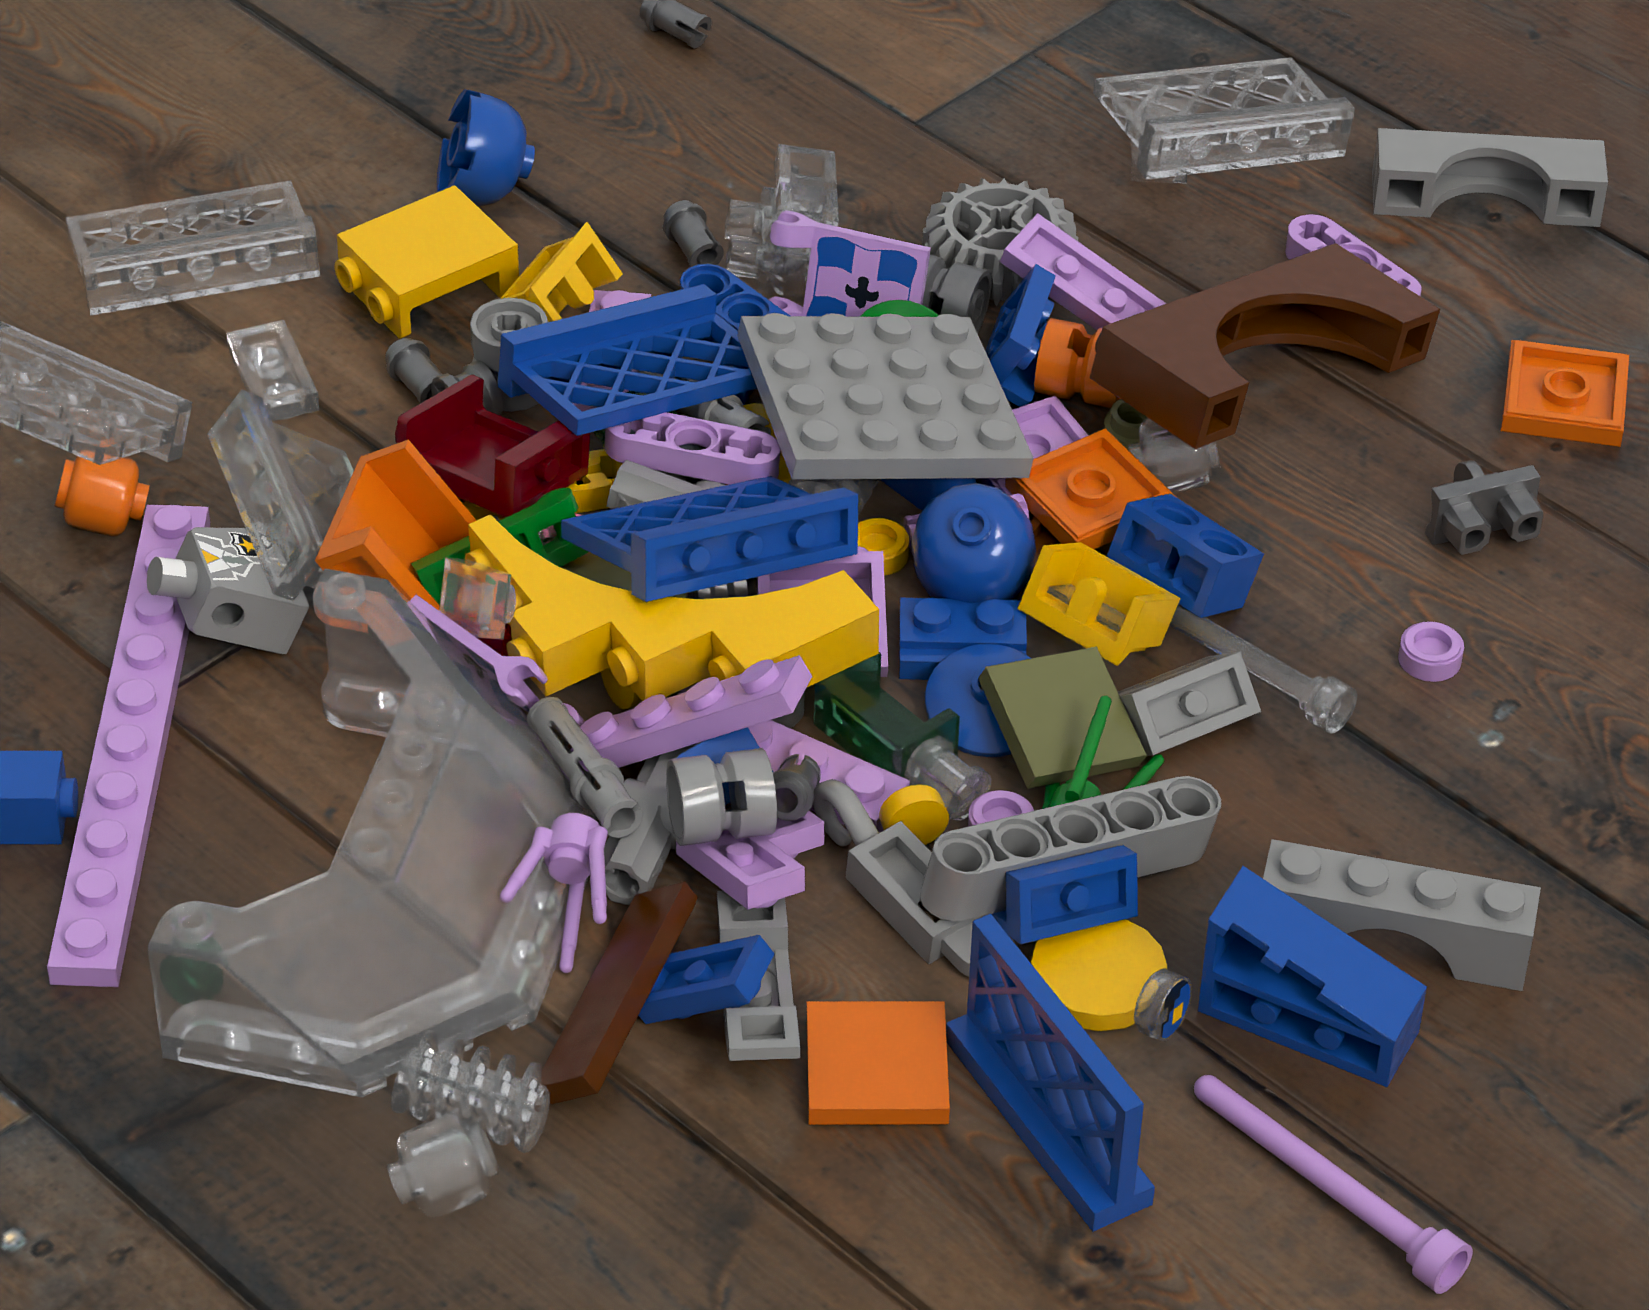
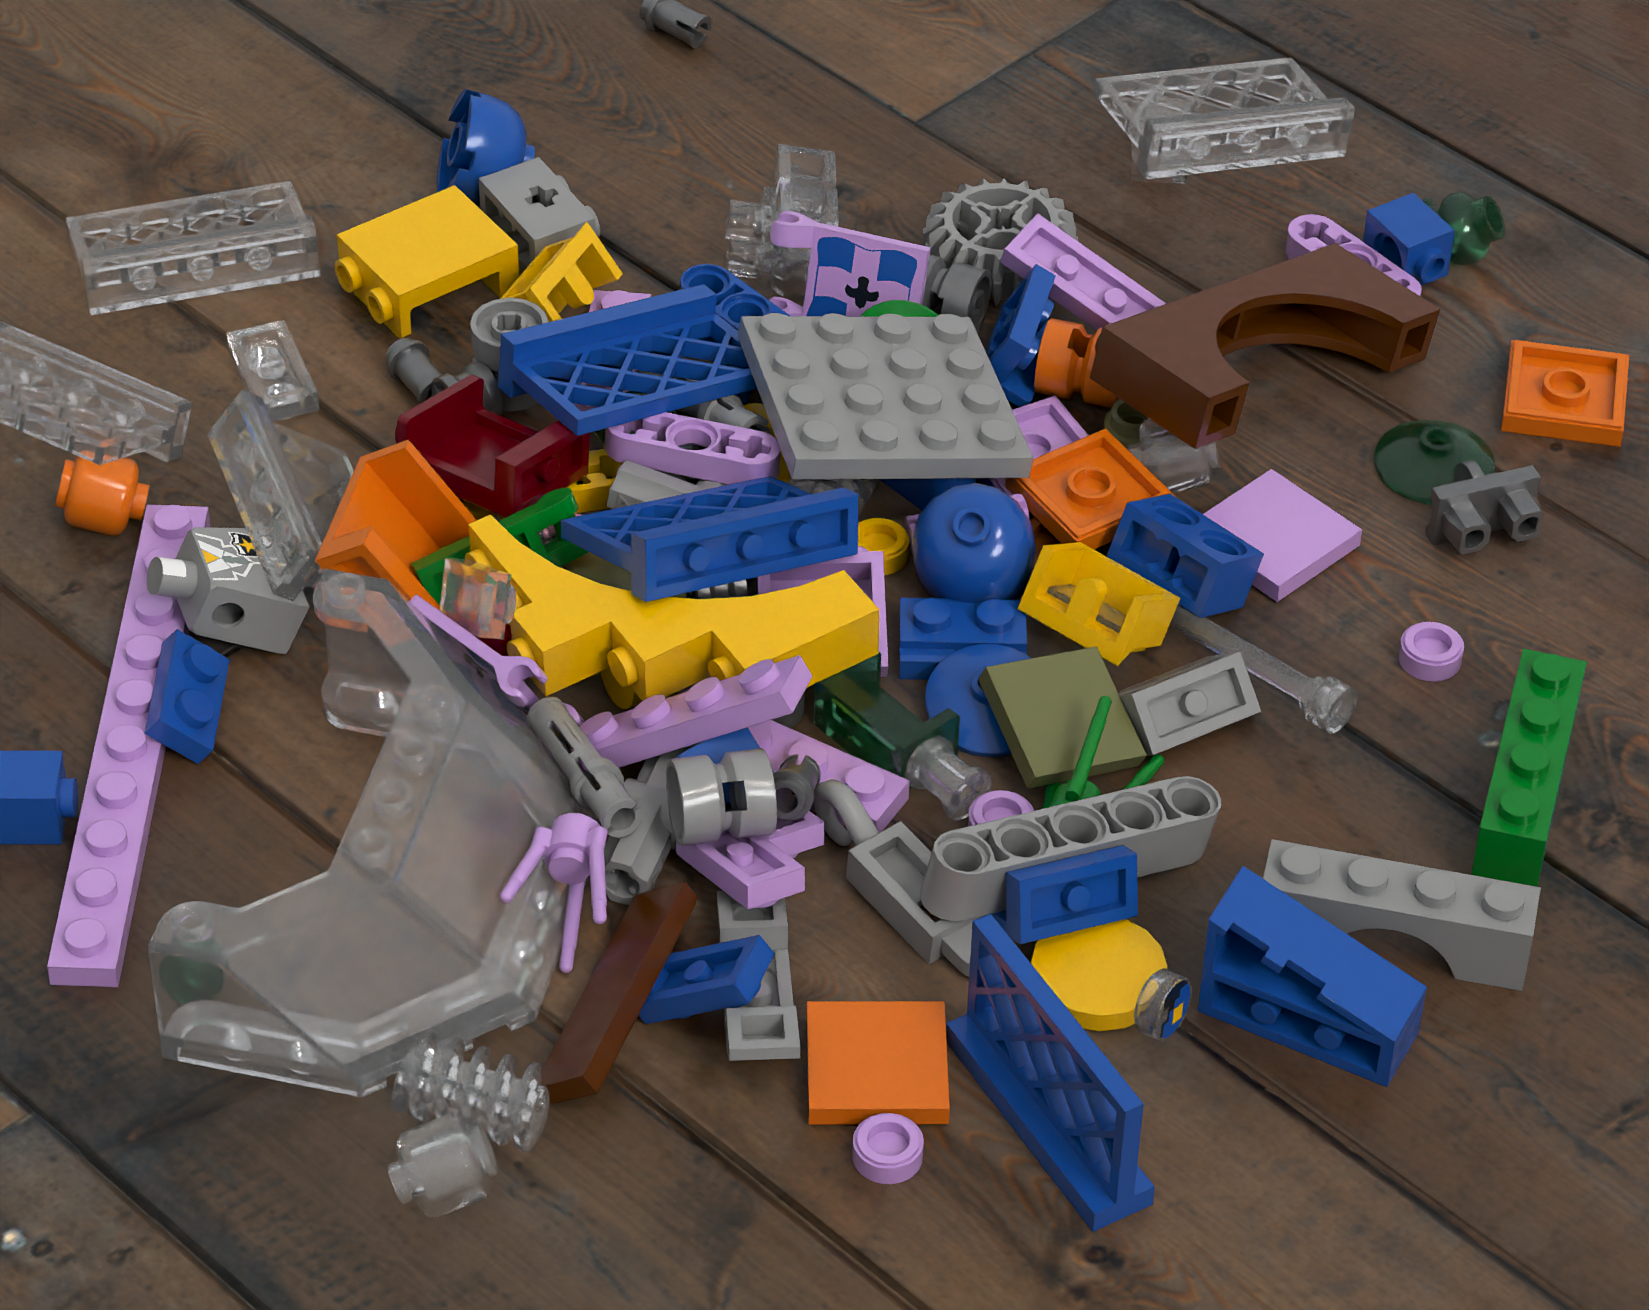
(187, 696): none -> blue plate
(533, 207): none -> light grey brick
(687, 226): flat silver pin -> none
(887, 1148): none -> lavender tile
(919, 810): yellow tile -> none
(1291, 530): none -> lavender tile
(1411, 237): none -> blue brick
(1424, 456): none -> clear green dish
(1436, 1256): lavender piece -> none
(1475, 225): none -> clear green animal
(1529, 768): none -> green brick
(1554, 177): light grey arch -> none

